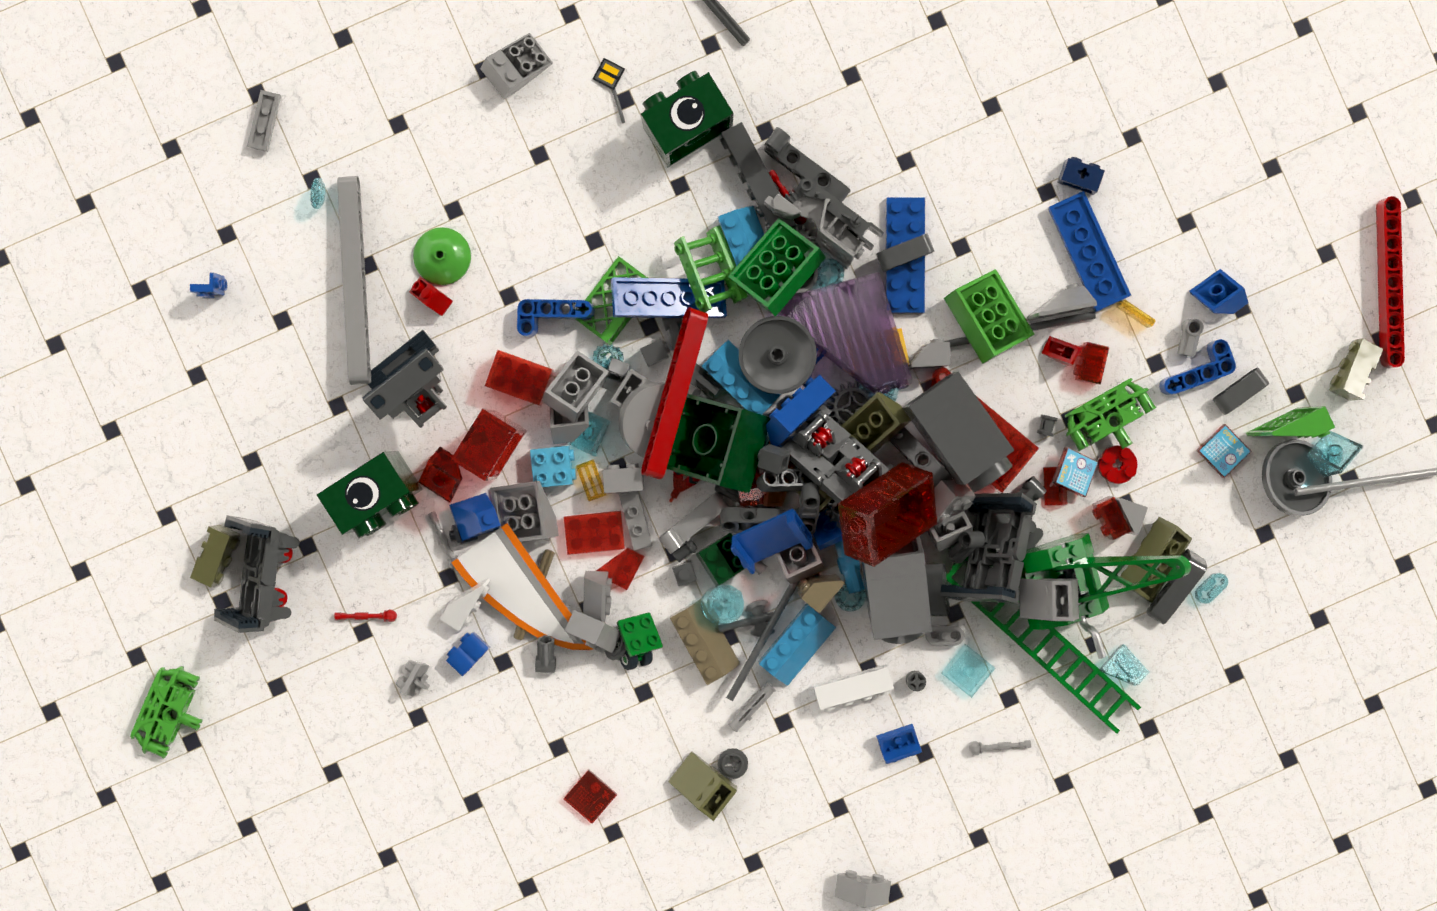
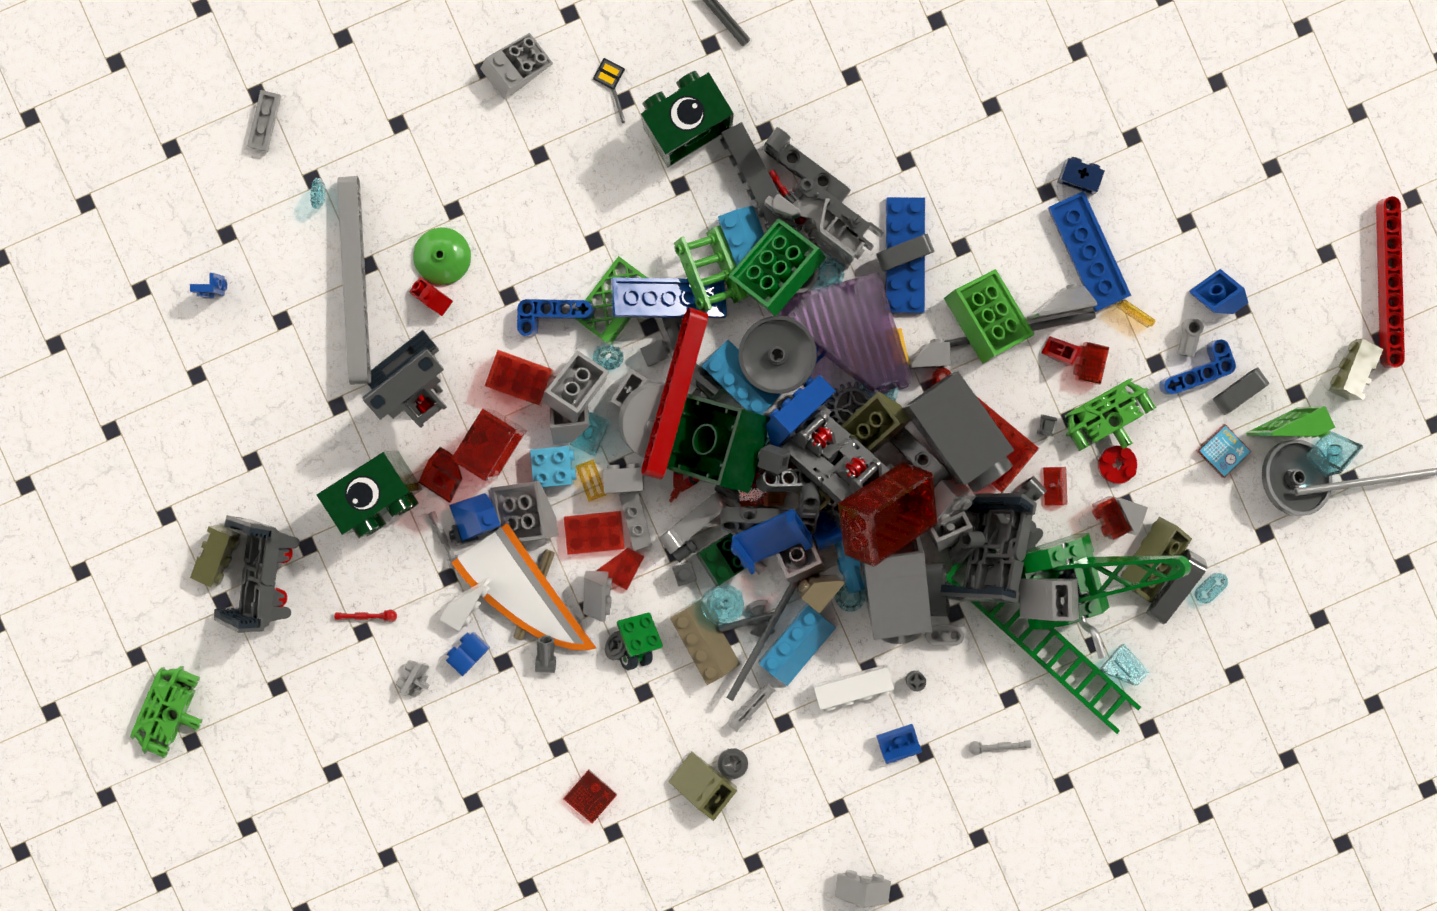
(595, 633): light grey brick -> none
(617, 370): slope -> none
(968, 670): clear light blue plate -> none
(1074, 472): tile -> none

